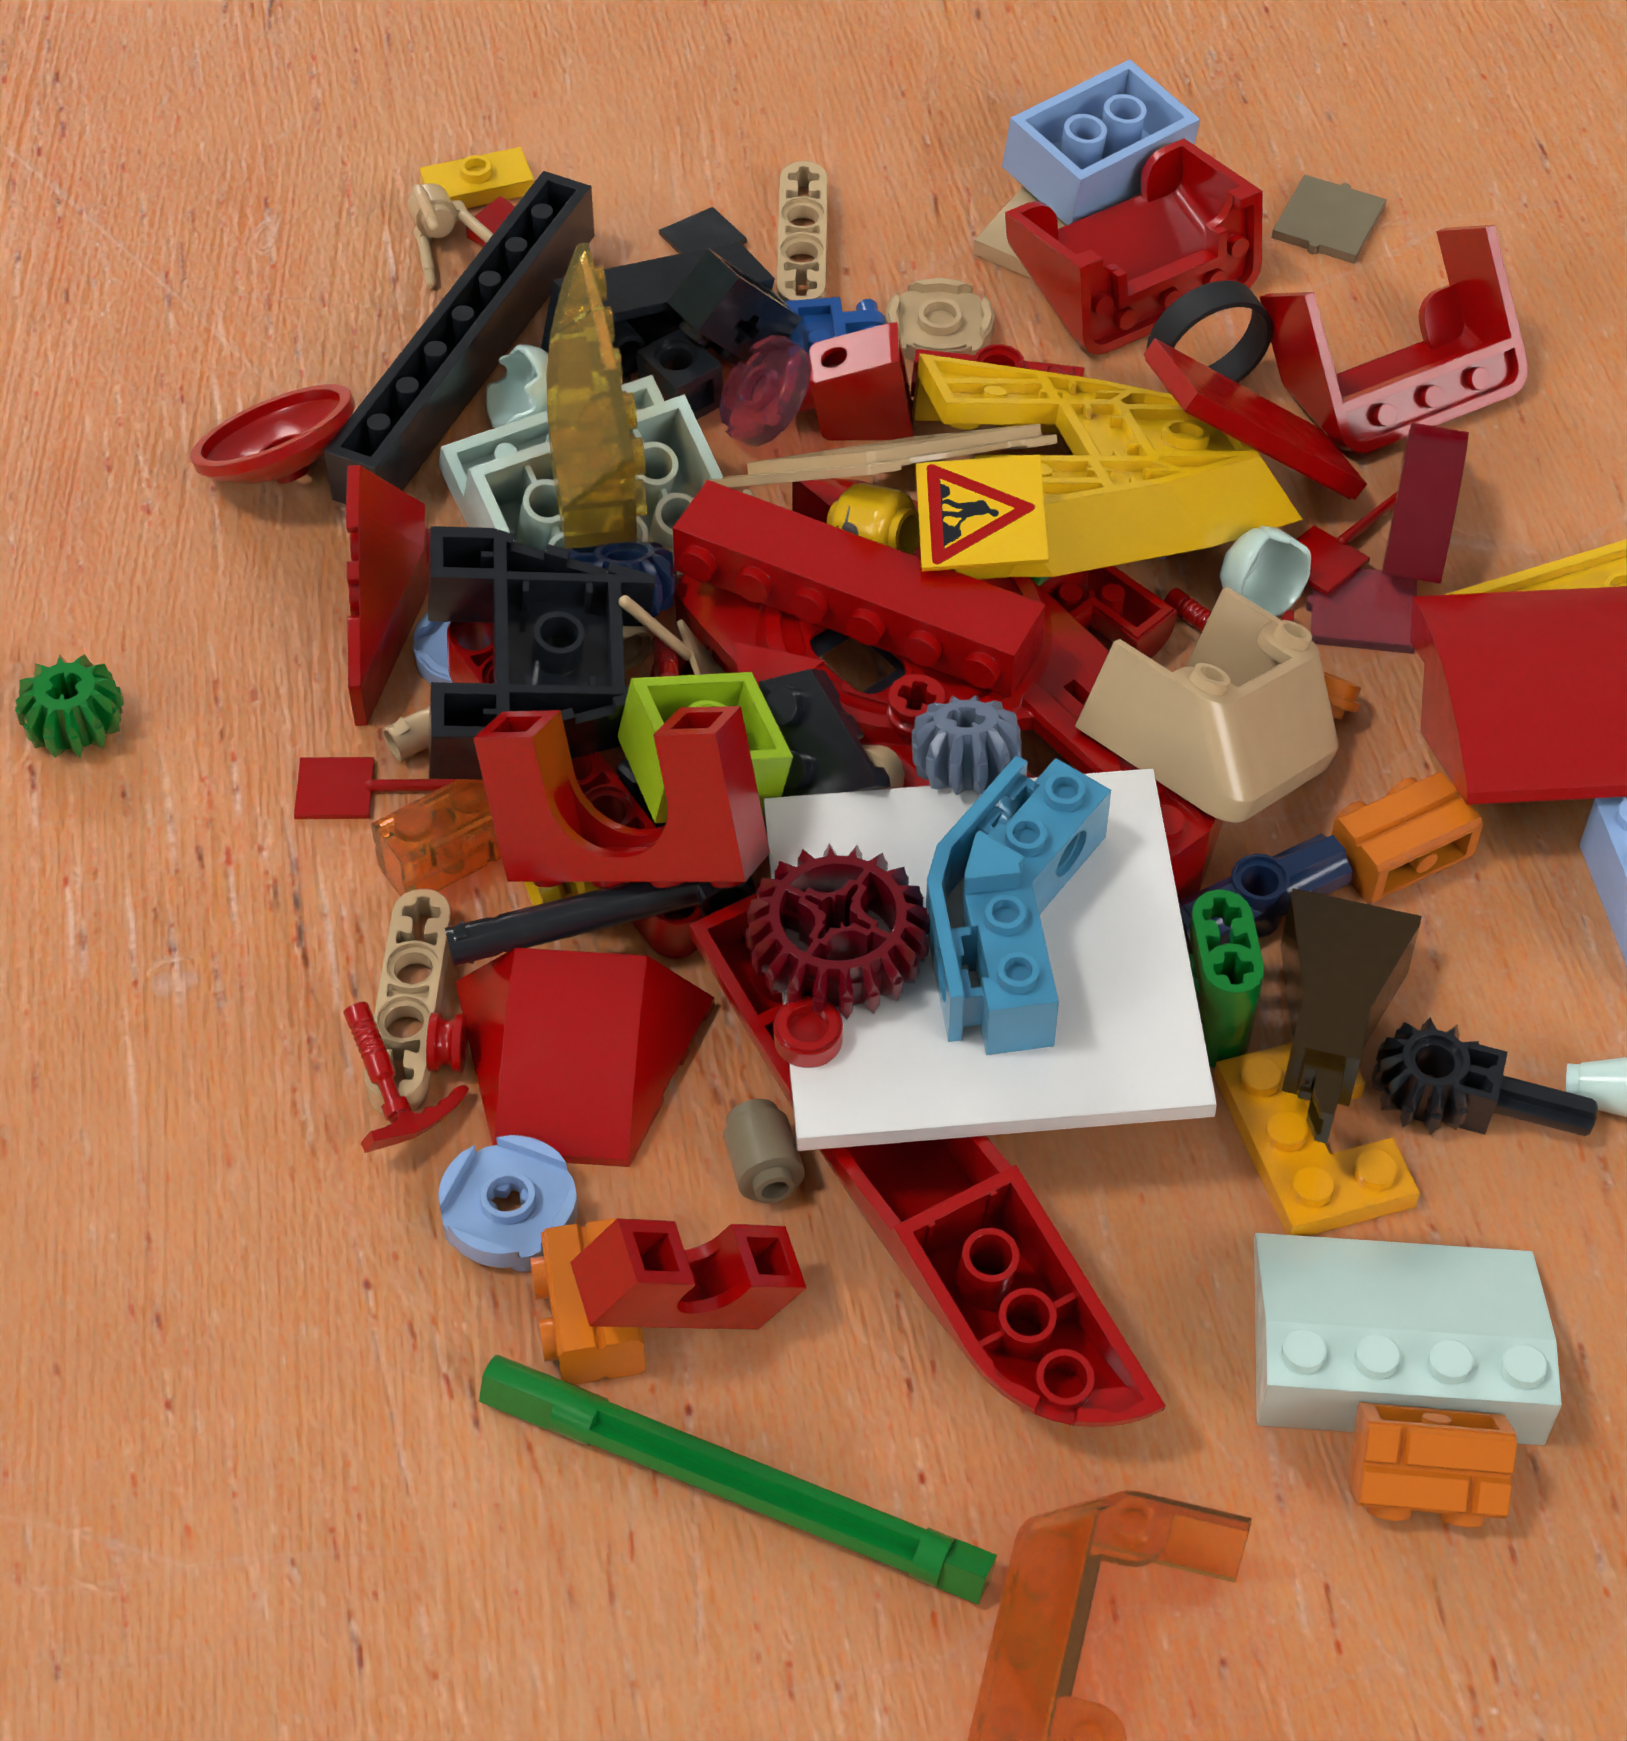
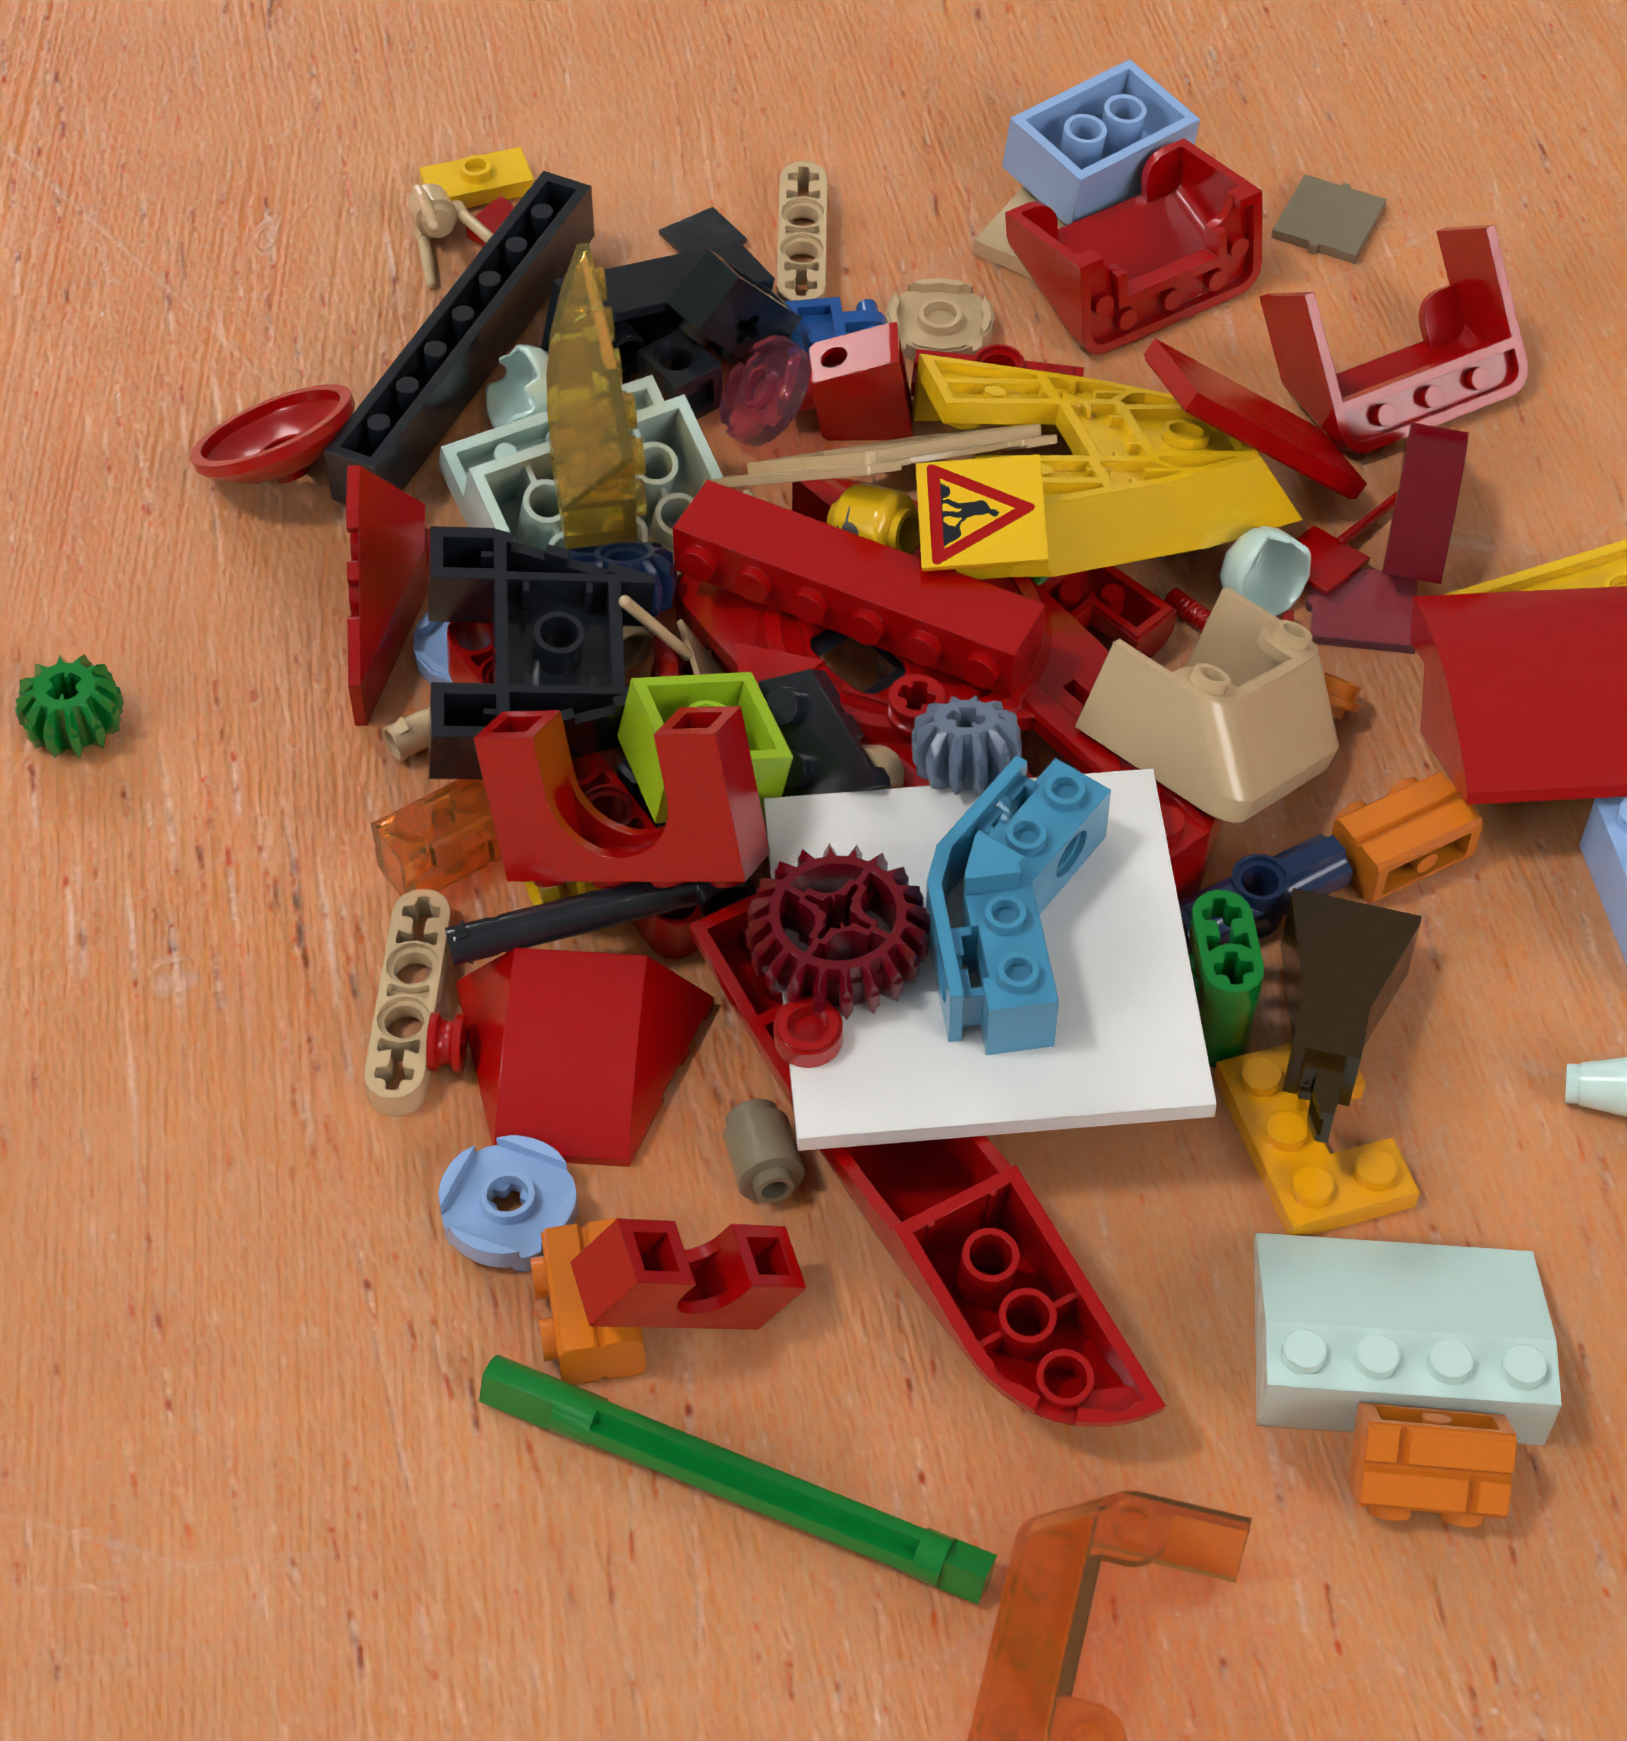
(345, 787): red piece -> none
(380, 1069): red piece -> none
(1208, 300): black tyre -> none
(1466, 1085): black gear -> none

